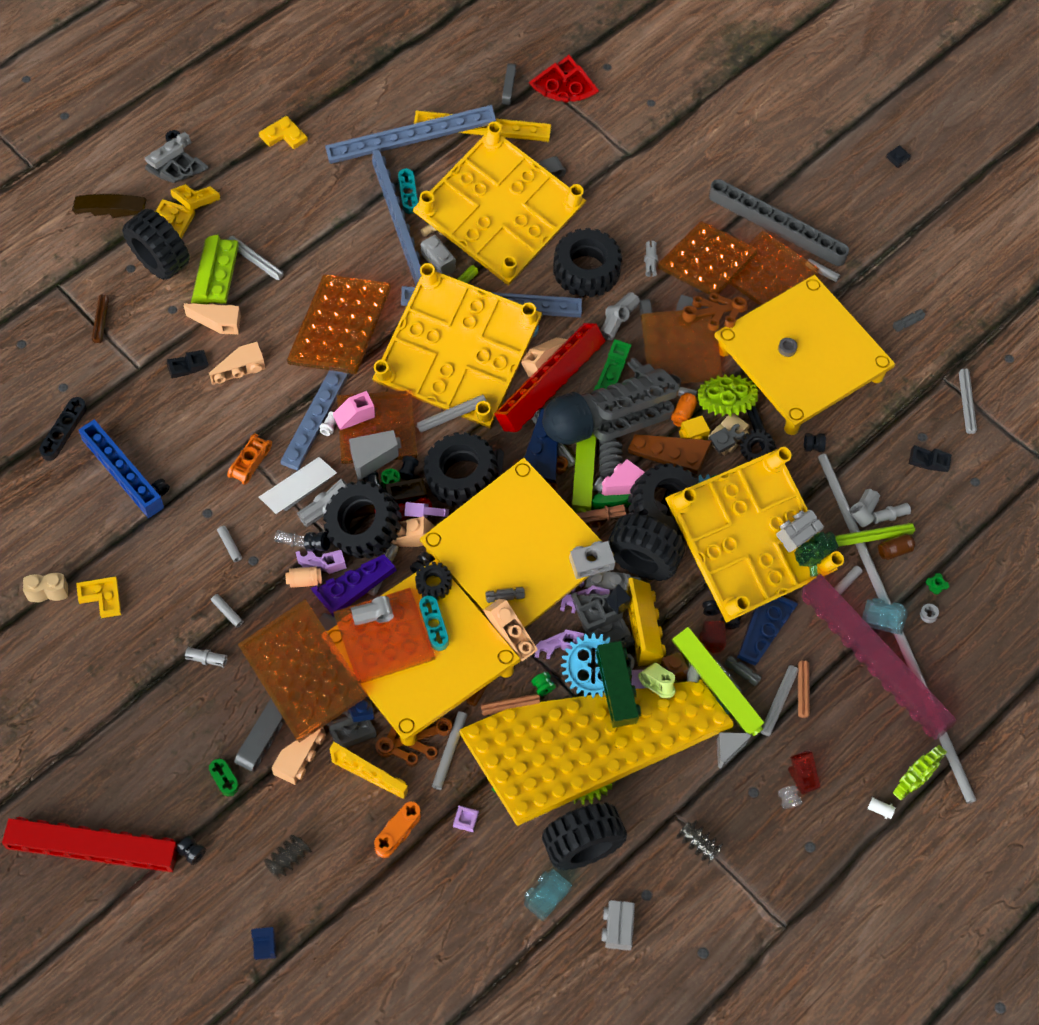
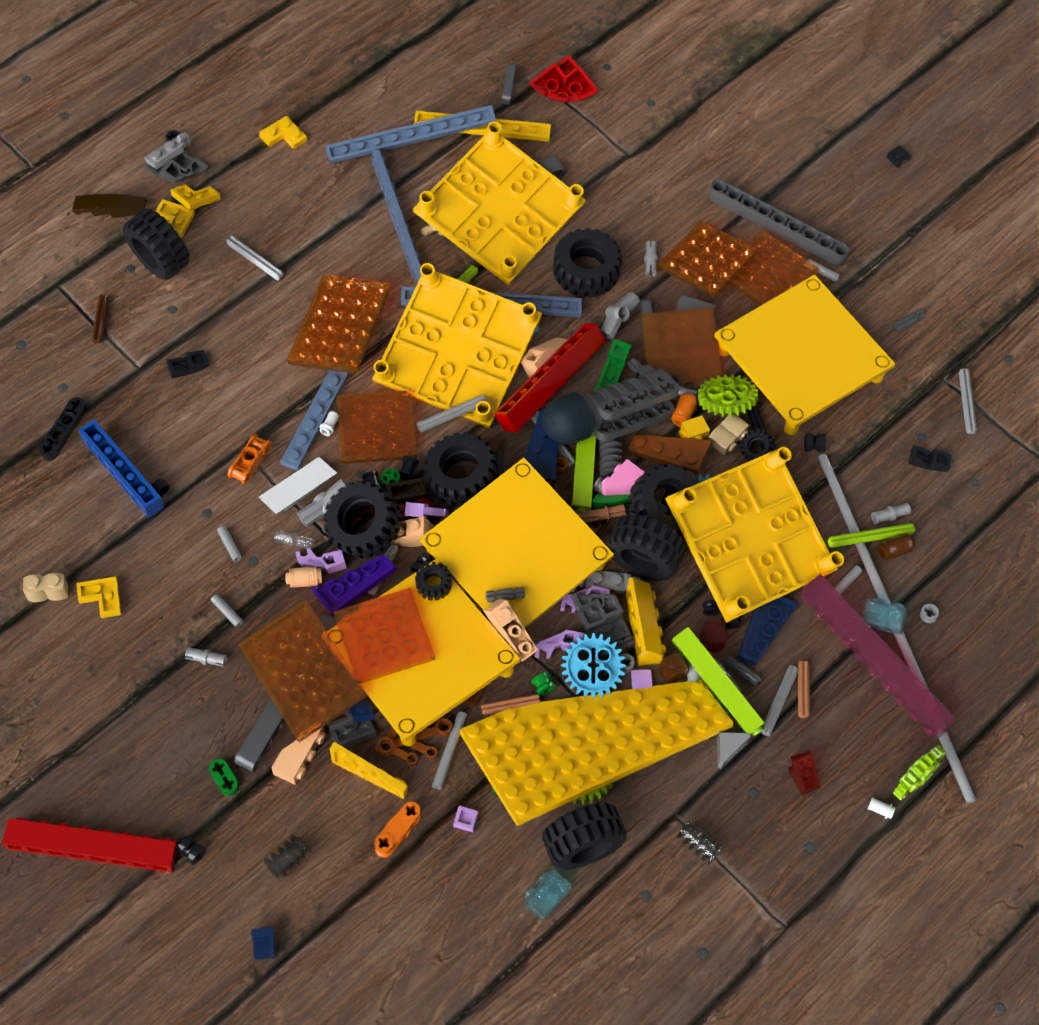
(215, 271): lime brick -> none
(220, 318): light nougat slope -> none
(241, 362): light nougat slope -> none
(316, 541): black wheel -> none
(354, 411): bright pink slope -> none
(373, 451): light grey slope -> none
(378, 610): light grey piece -> none
(408, 185): teal beam -> none
(431, 631): teal beam -> none
(438, 255): light grey brick -> none
(583, 567): light grey brick -> none
(617, 684): dark green brick -> none
(619, 599): black slope -> none
(619, 925): light grey brick -> none
(658, 680): yellowish green piece -> none
(725, 439): dark grey plate -> none
(736, 306): dark orange plant -> none
(787, 347): dark grey tile -> none
(789, 797): clear wheel -> none
(800, 530): light grey brick -> none
(815, 550): clear green brick -> none
(863, 509): light grey piece -> none
(933, 587): green plate -> none

